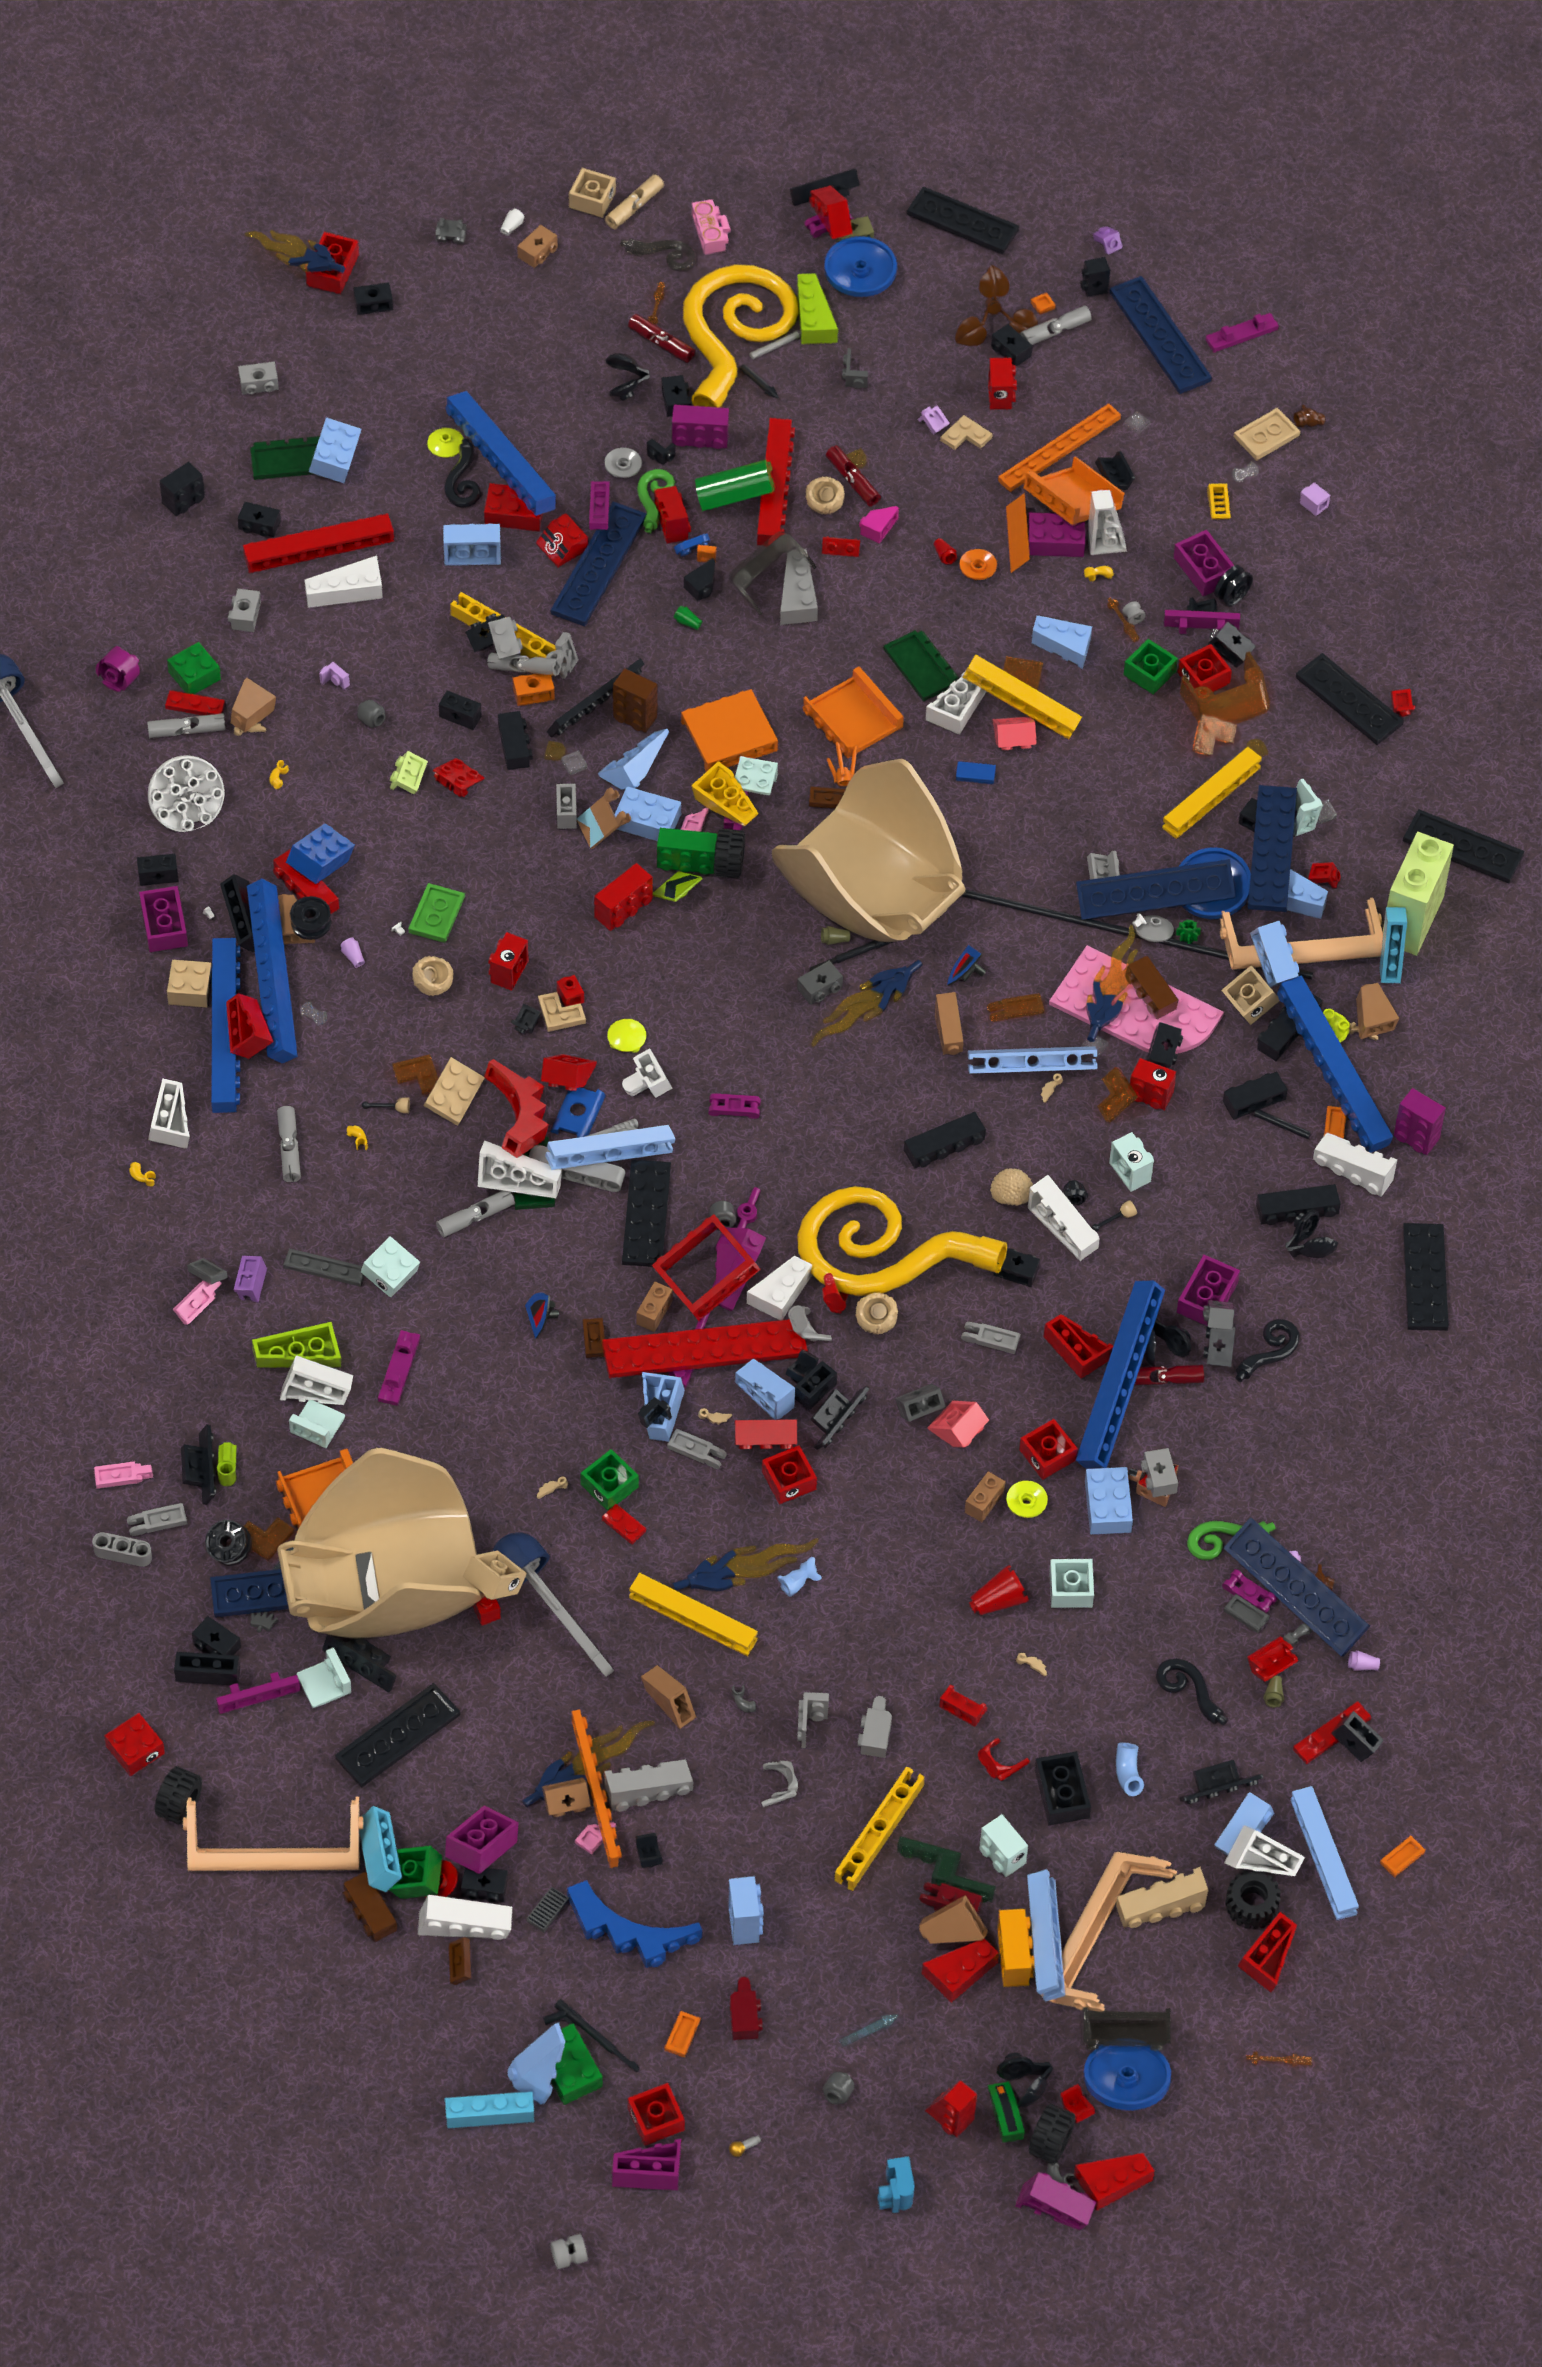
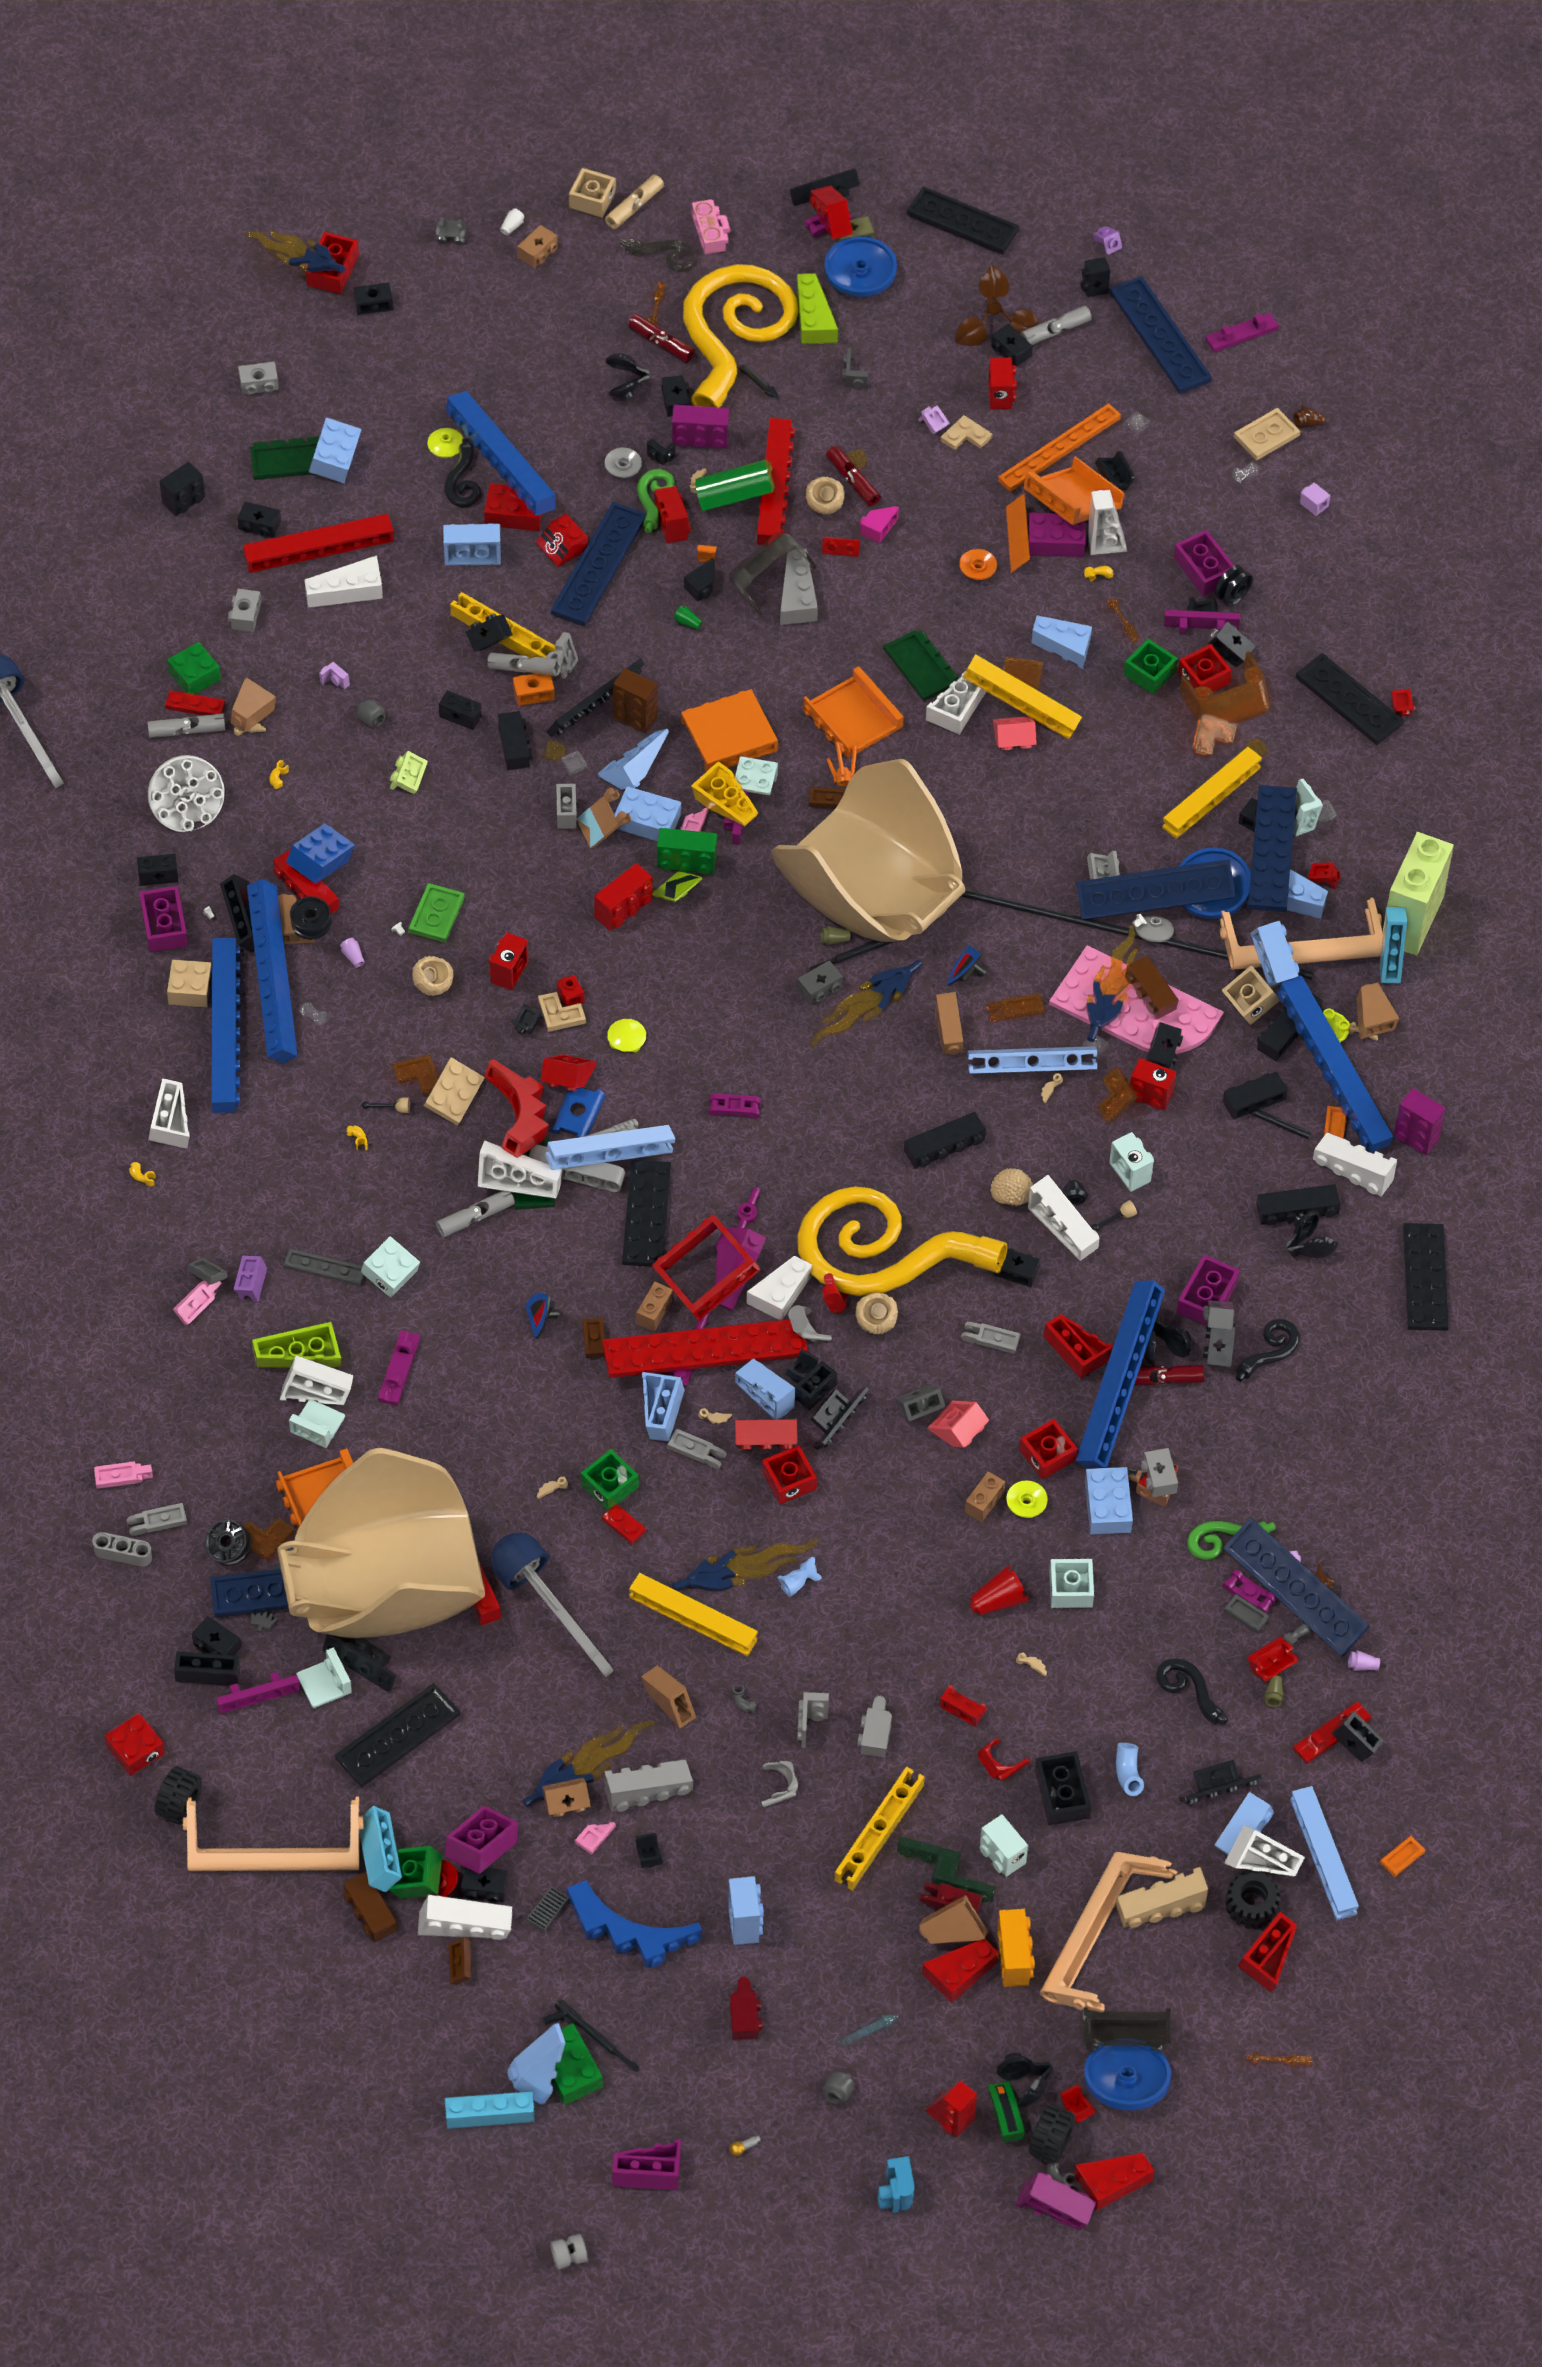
(118, 669): magenta brick -> none
(198, 1465): black bracket -> none
(227, 1463): lime piece -> none
(246, 1026): red wedge -> none
(288, 1133): light grey piece -> none
(367, 1578): dark grey sticker -> none
(457, 776): red hinge -> none
(494, 1575): tan brick -> none
(504, 637): light grey bracket -> none
(598, 1796): orange plate -> none
(599, 505): magenta hinge -> none
(648, 1075): white brick -> none
(653, 1410): black bracket -> none
(656, 2114): red brick -> none
(682, 2034): orange tile -> none
(685, 547): blue plate -> none
(698, 474): none -> tan piece
(724, 1212): dark grey head -> none
(729, 853): black tyre -> none
(774, 345): light grey bar -> none
(945, 551): red cone -> none
(975, 772): blue tile -> none
(1043, 303): orange tile -> none
(1046, 1935): light blue piece -> none
(1133, 612): light grey wheel -> none
(1188, 931): green gear -> none
(1218, 488): yellow slope -> none
(1470, 847): black plate -> none

